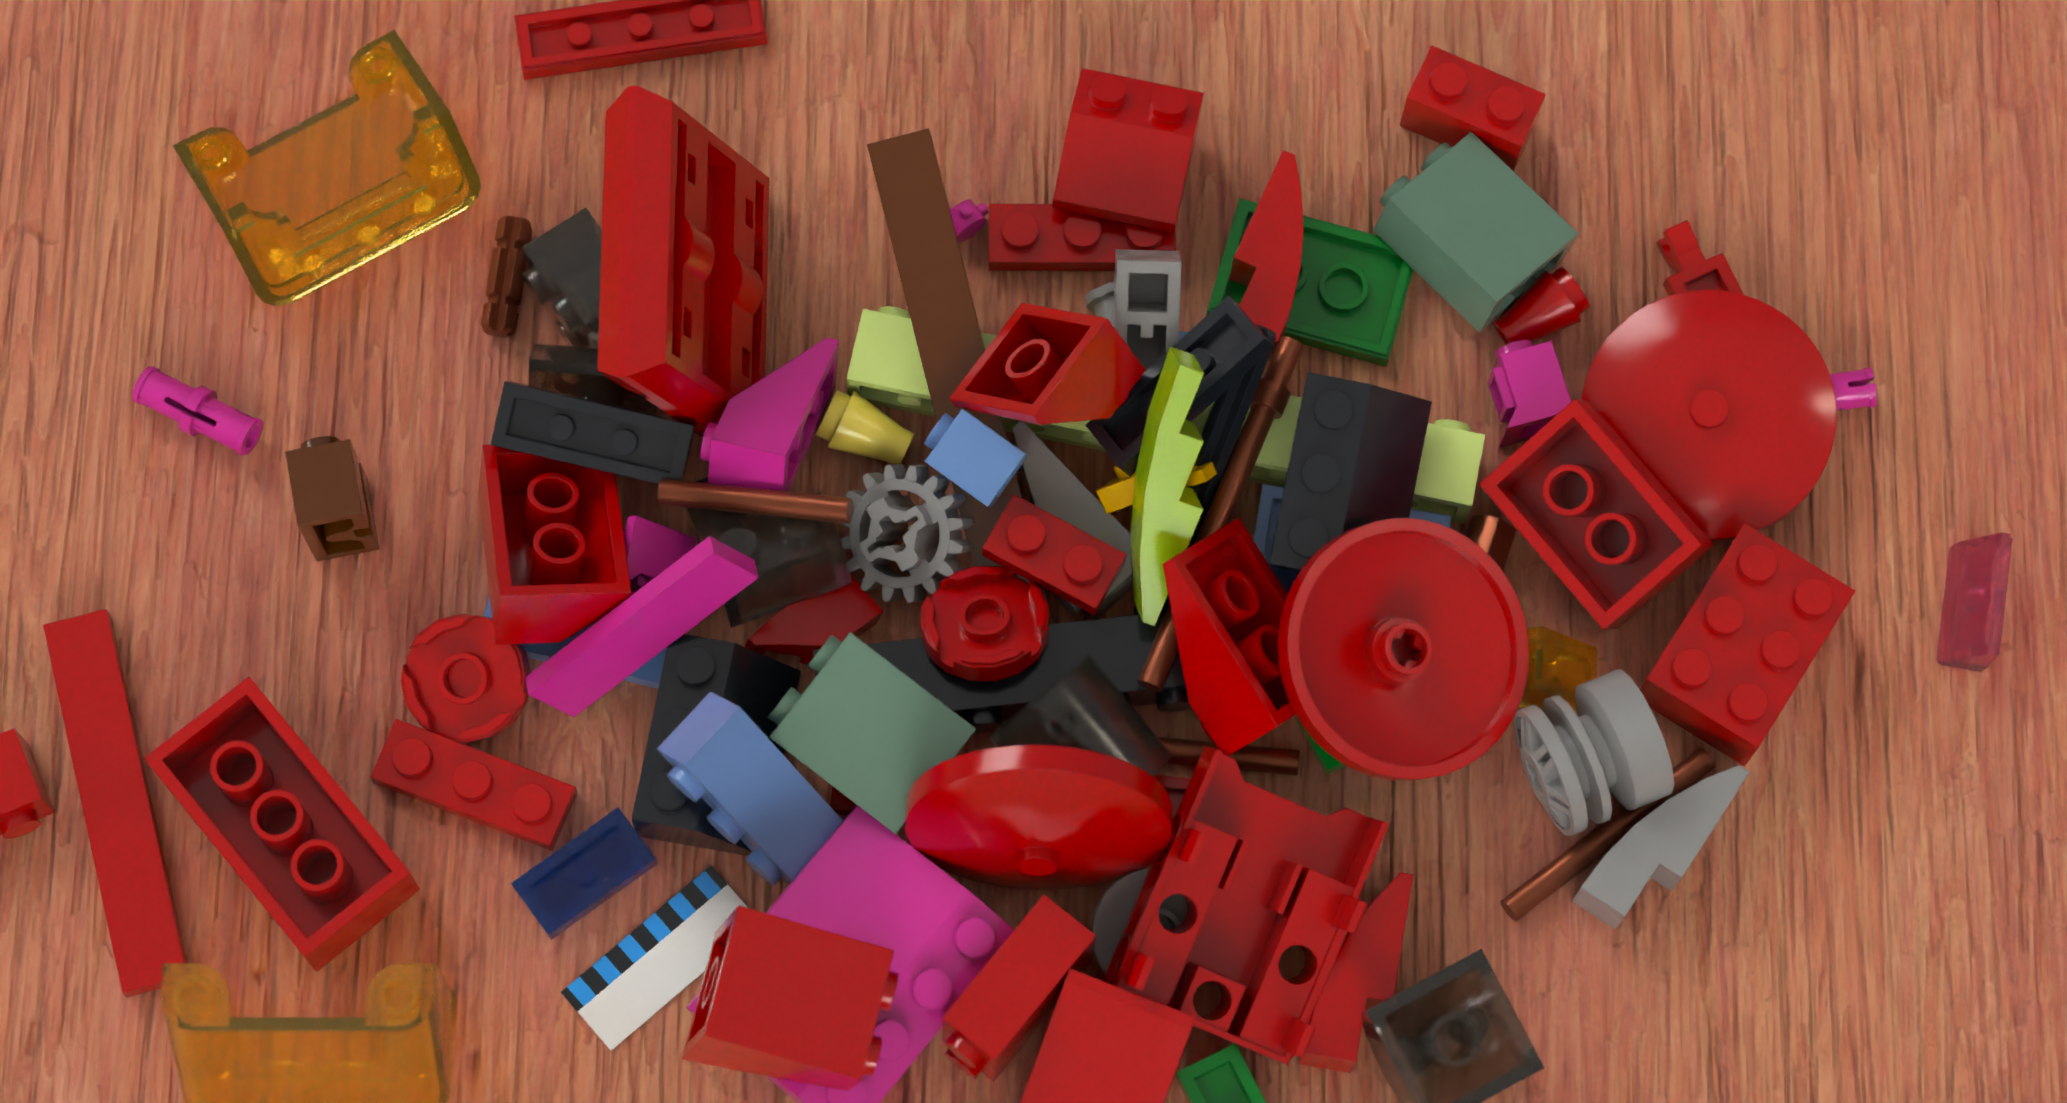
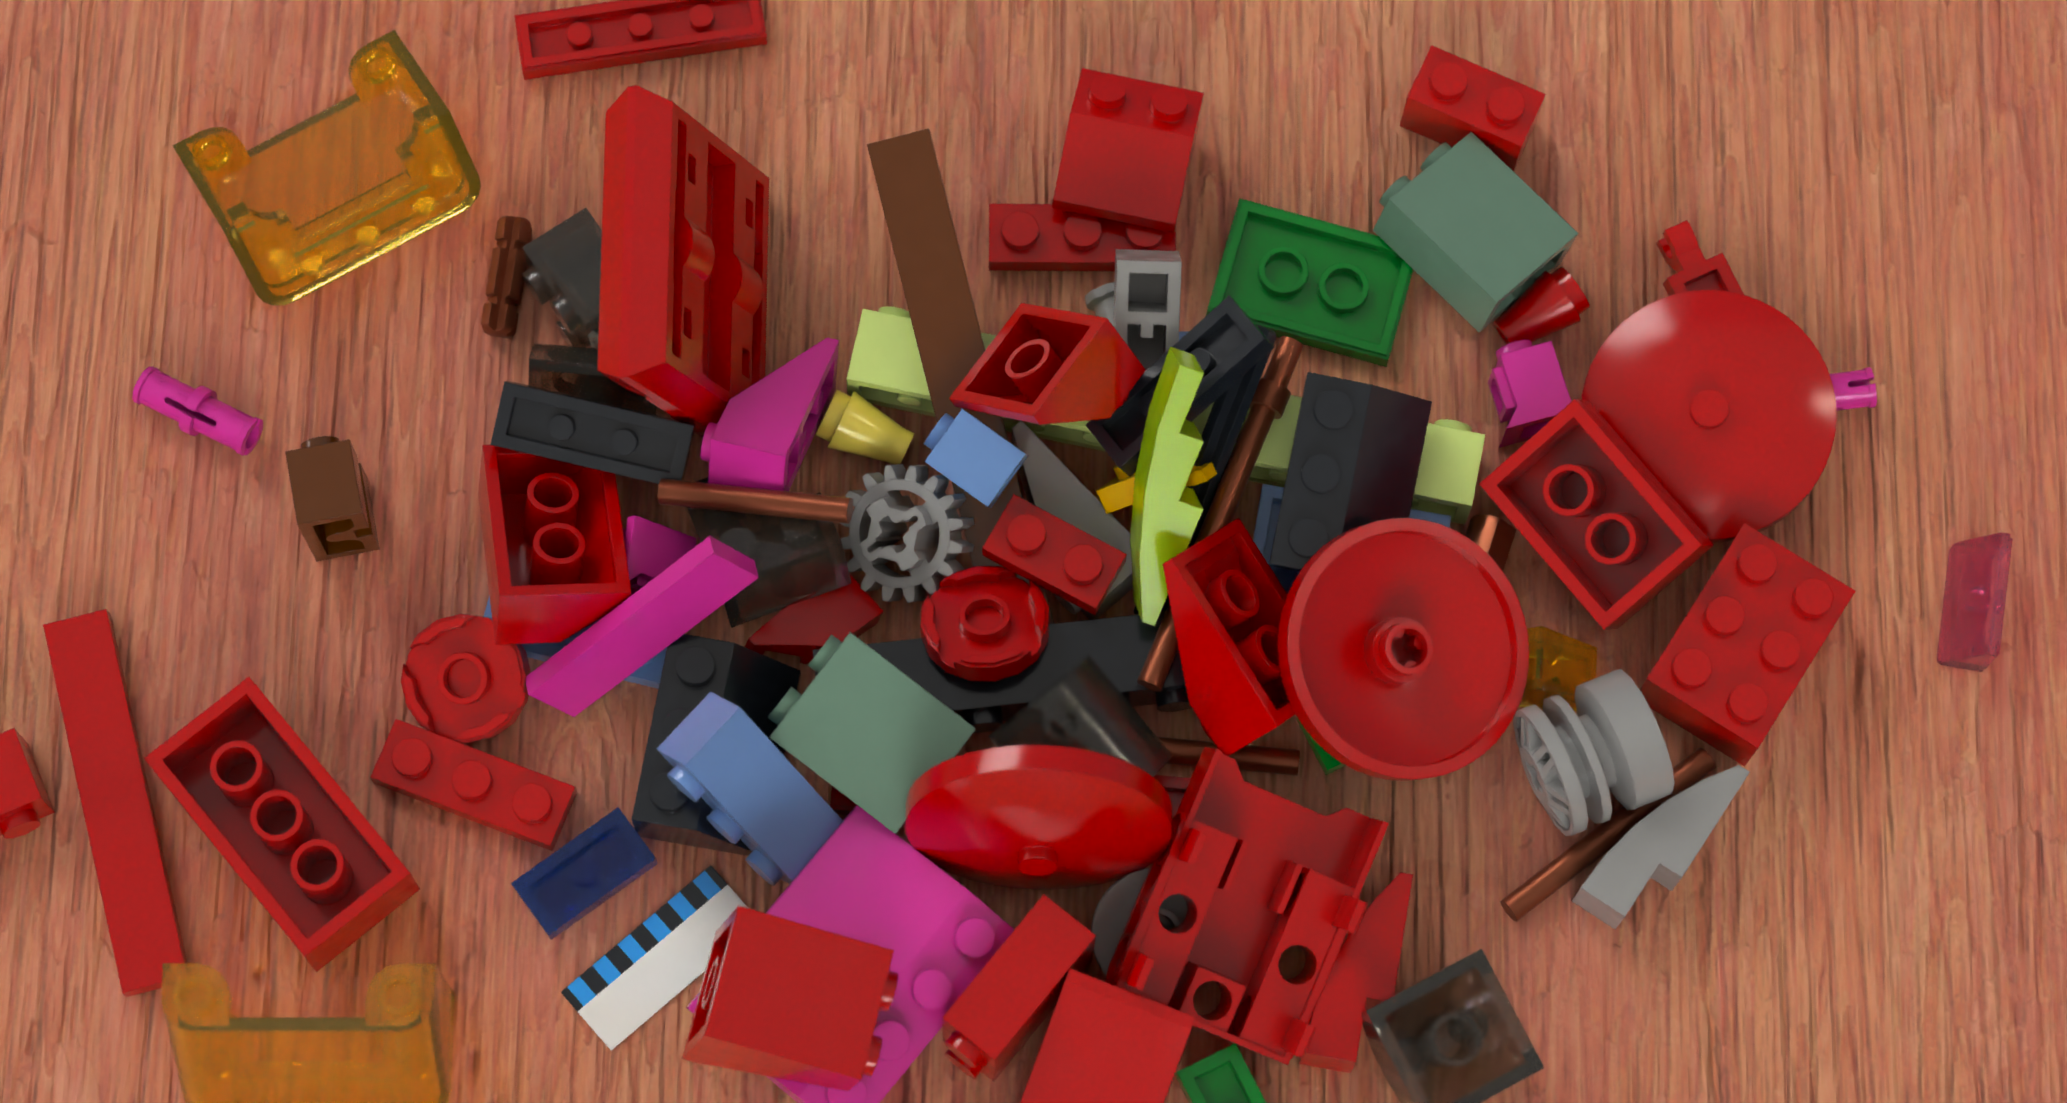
(968, 219): dark pink piece -> none
(1272, 250): red slope -> none

